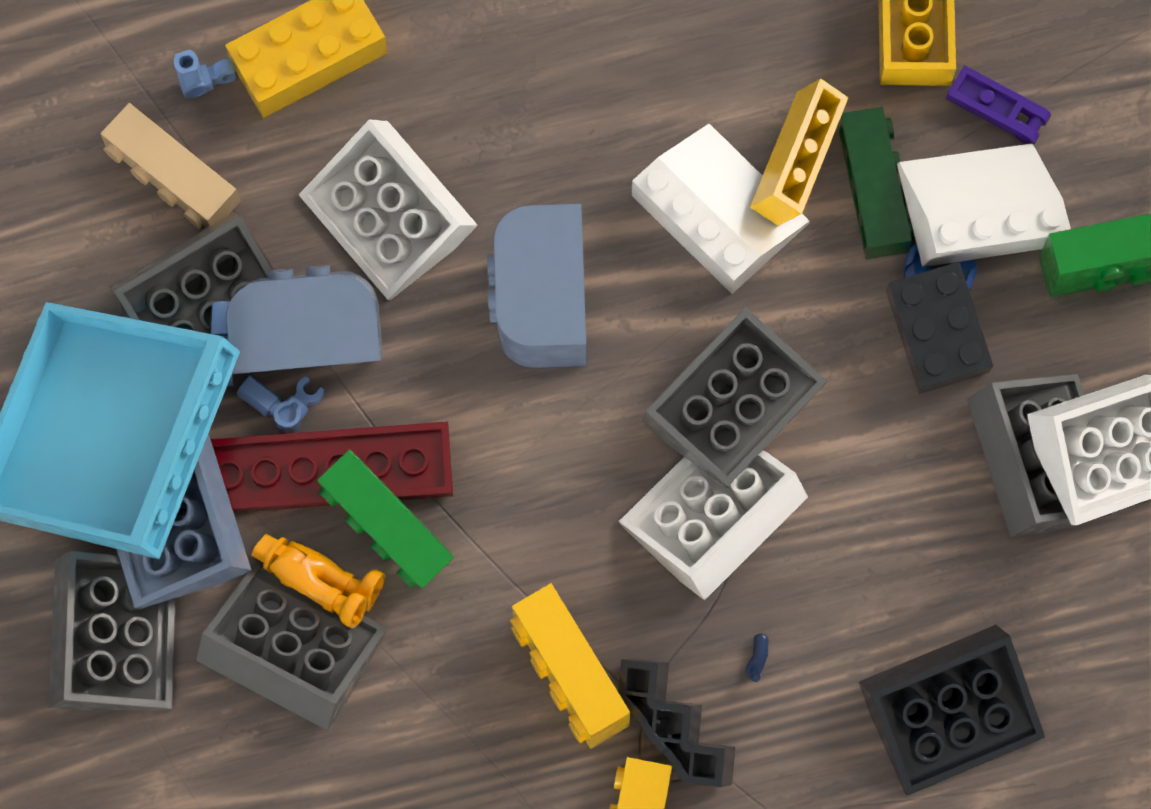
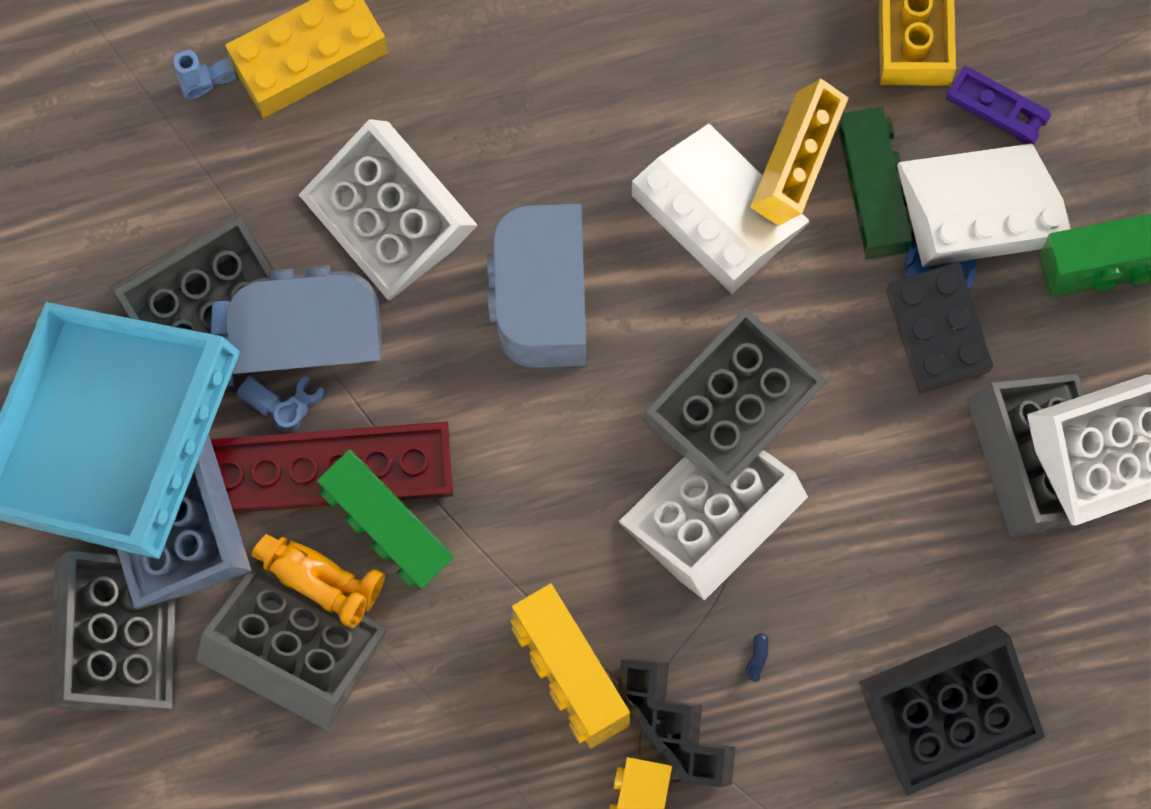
(169, 167): tan brick -> none

